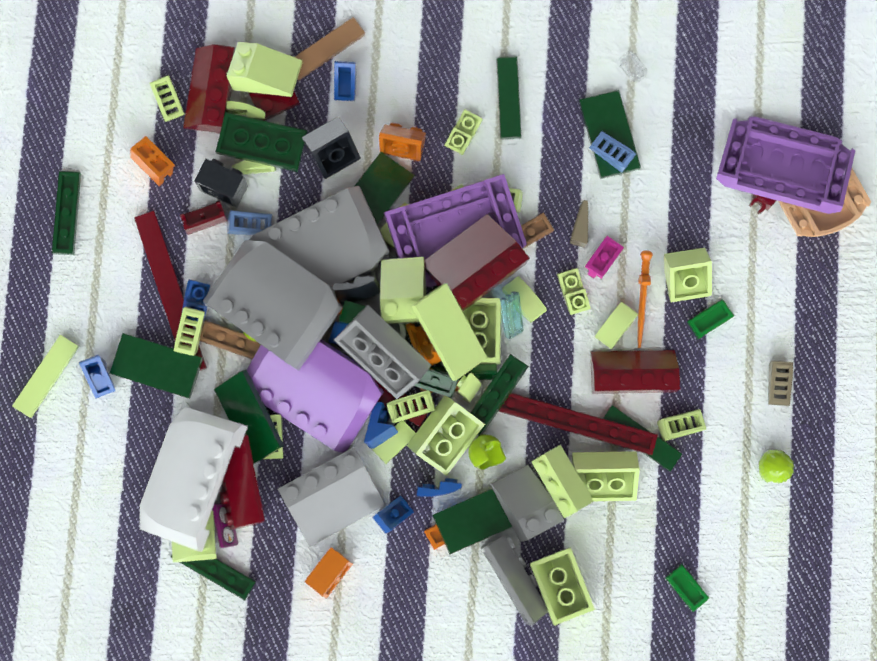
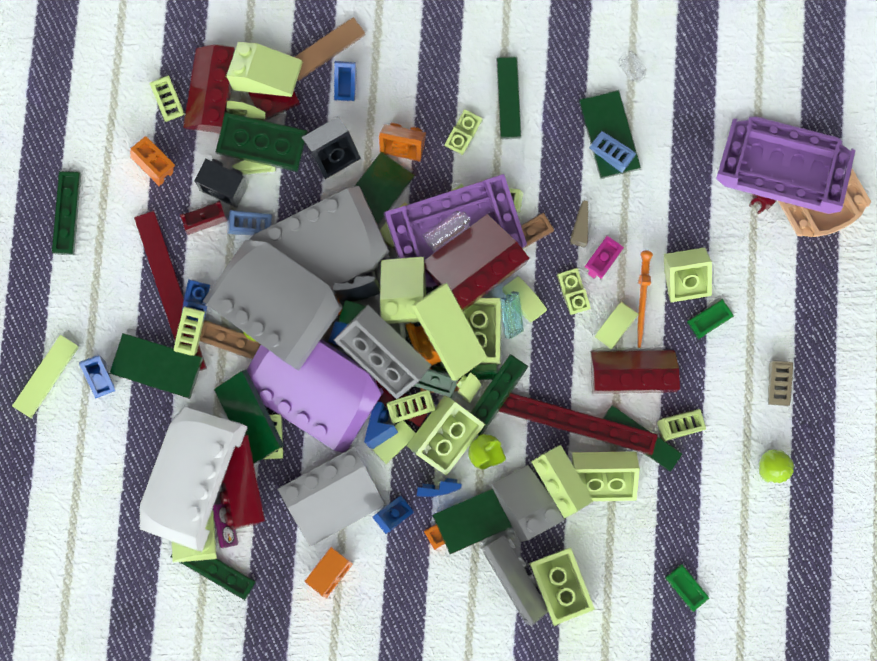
(446, 230): none -> clear brick

